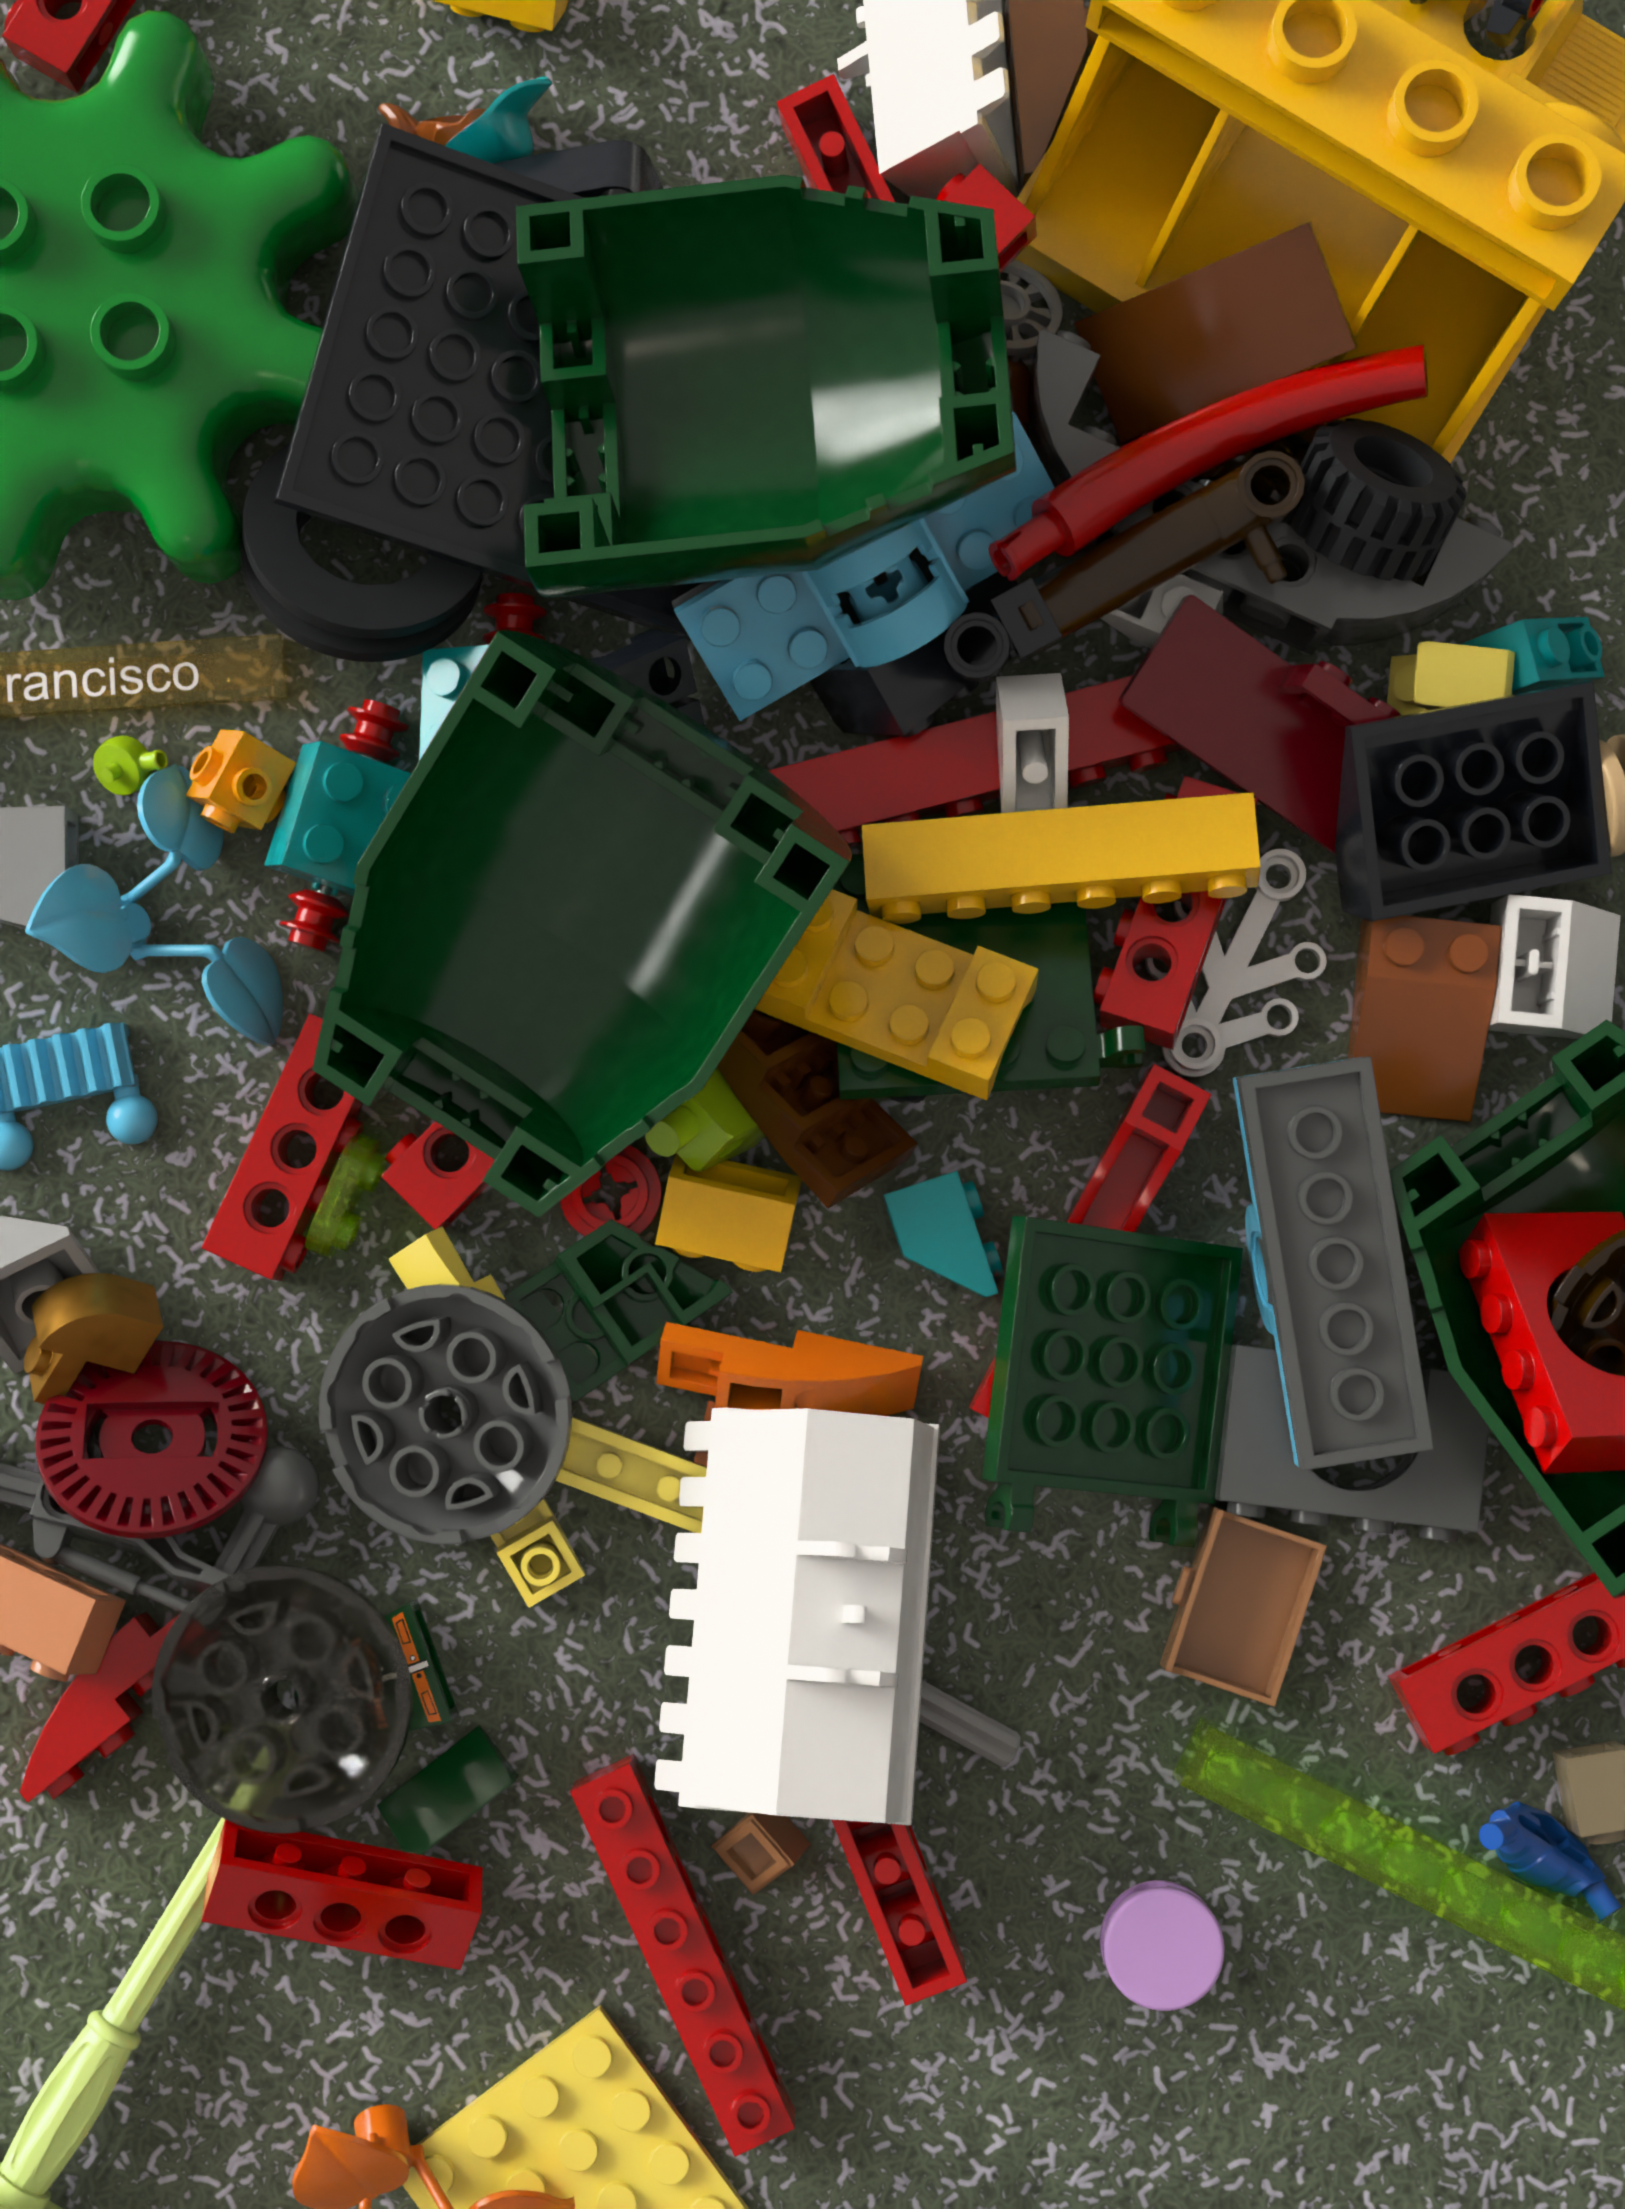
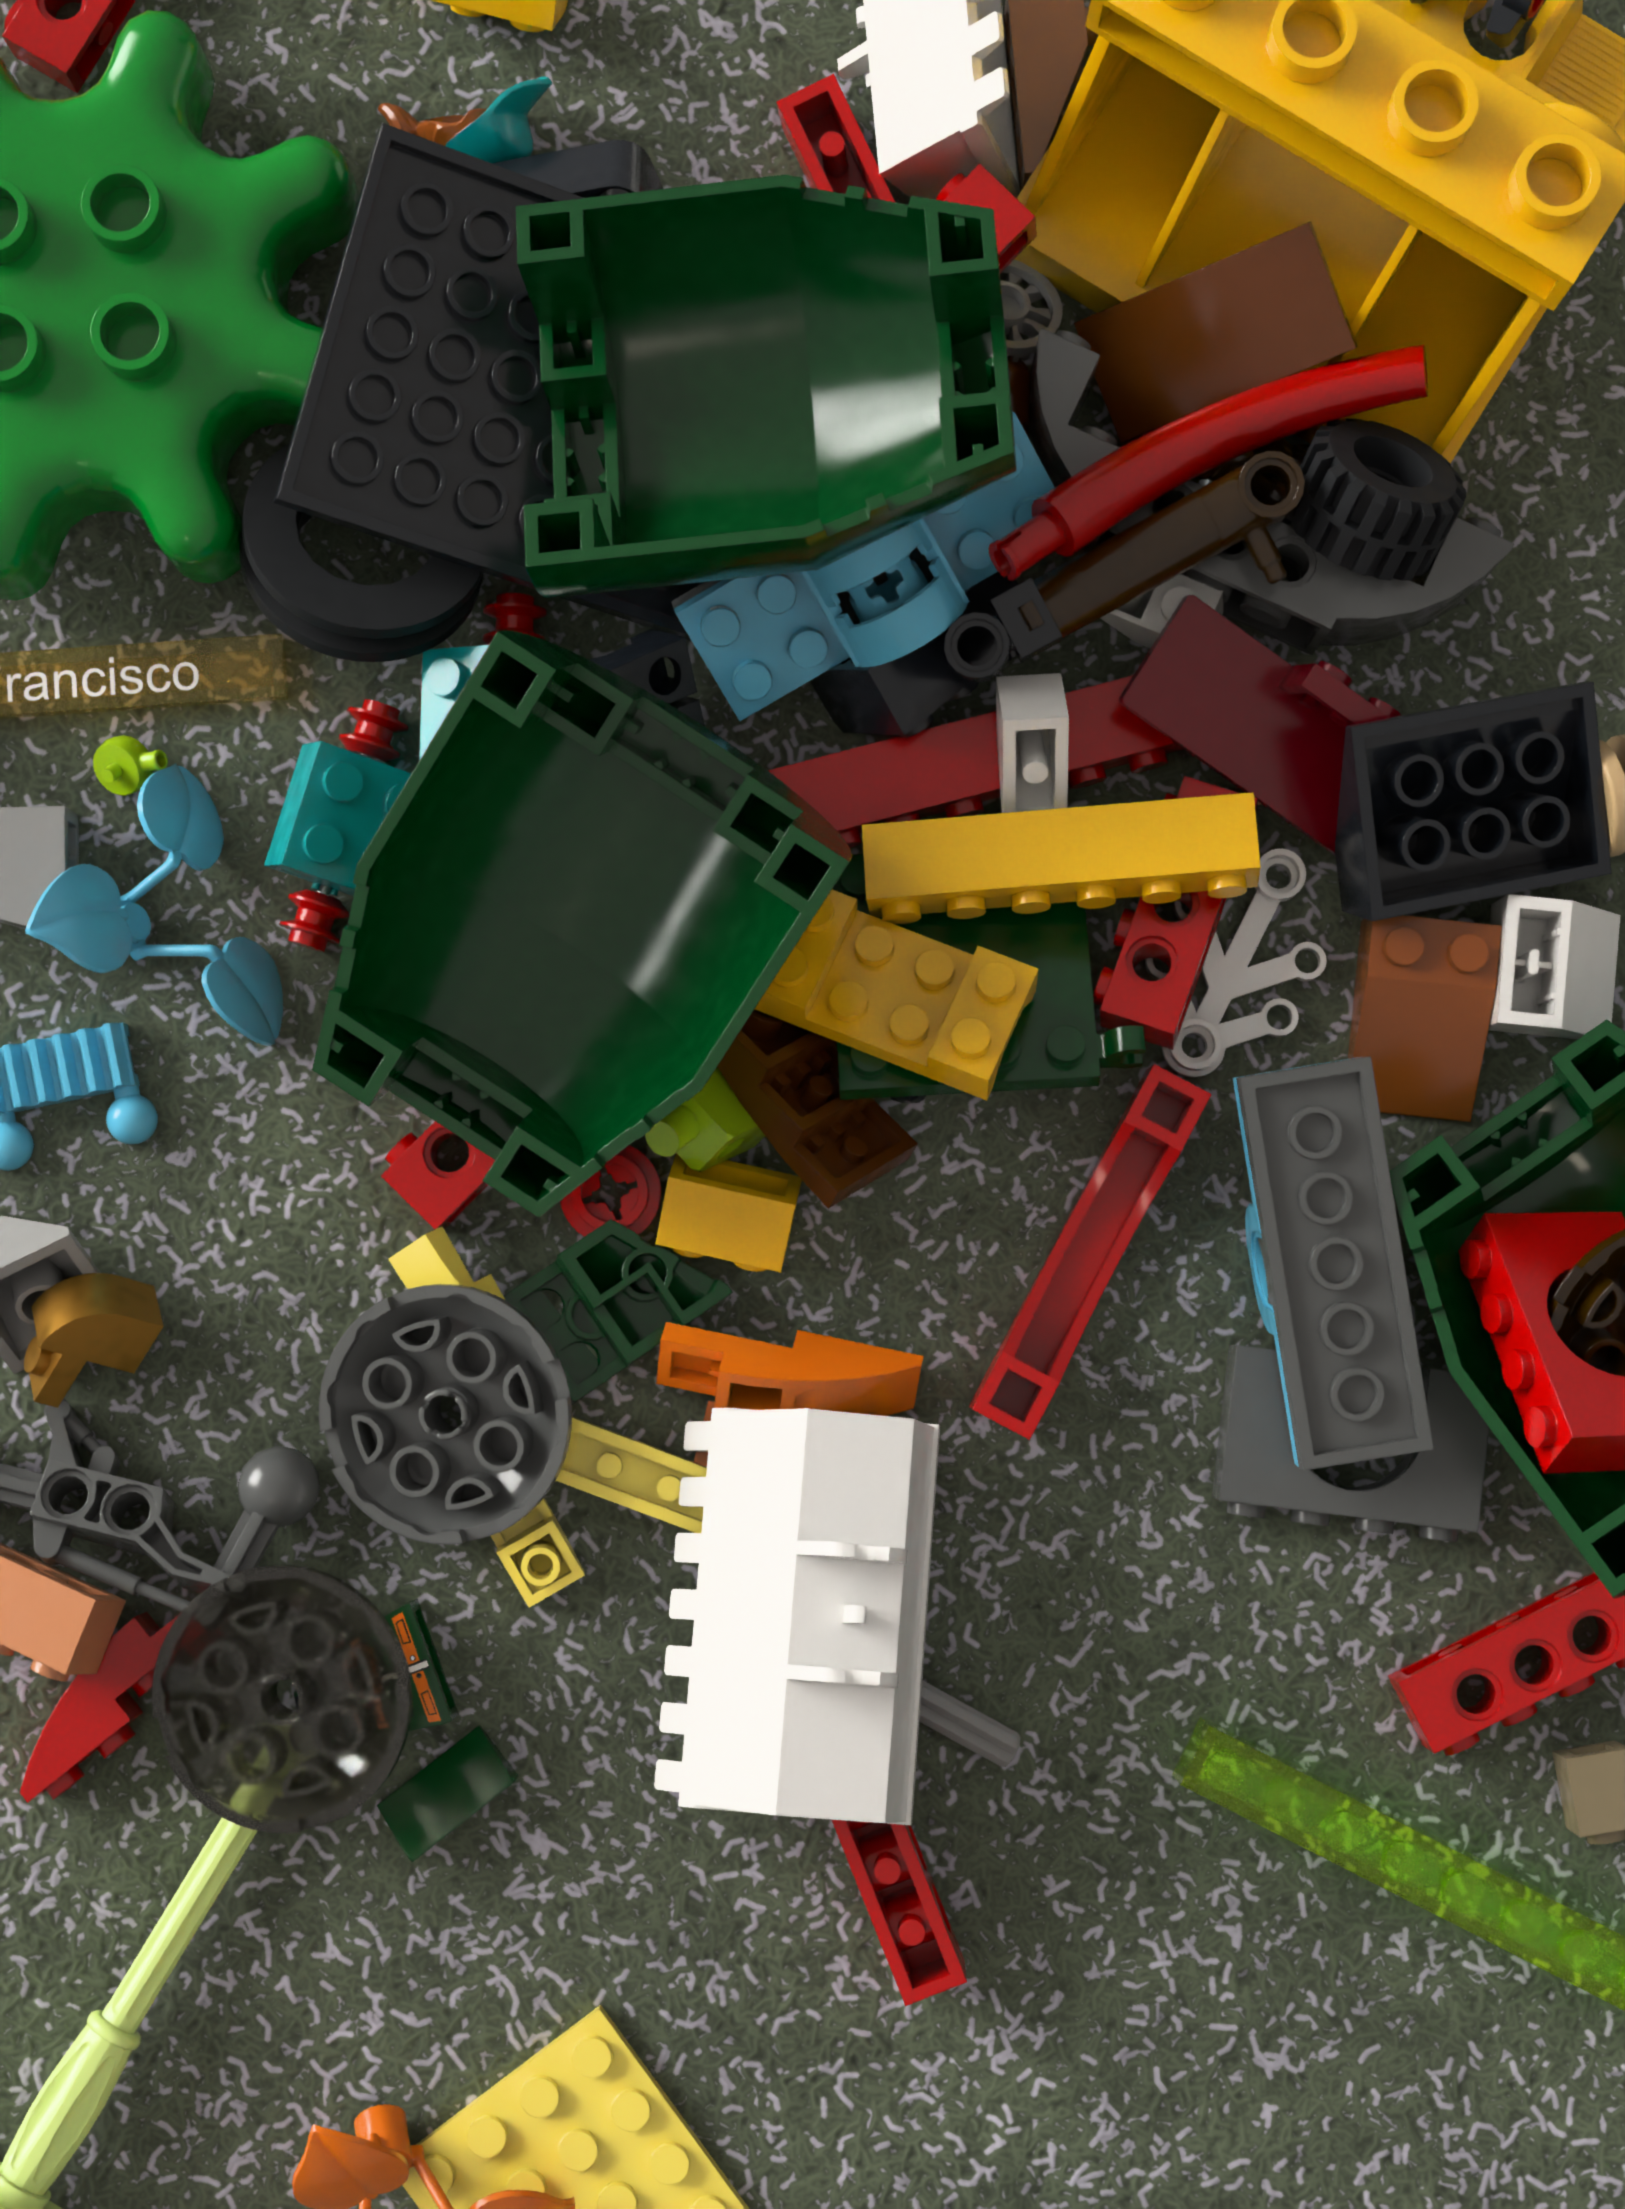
(162, 1491): dark red piece -> none
(238, 1227): red brick -> none
(239, 781): light orange brick -> none
(334, 1221): clear neon green plate -> none
(344, 1895): red brick -> none
(684, 1955): red brick -> none
(761, 1848): medium nougat slope -> none
(940, 1234): teal slope -> none
(1110, 1371): dark green plate -> none
(1161, 1945): lavender head -> none
(1242, 1606): medium nougat container -> none
(1448, 676): light yellow slope -> none
(1547, 1856): blue piece -> none
(1548, 651): teal slope -> none

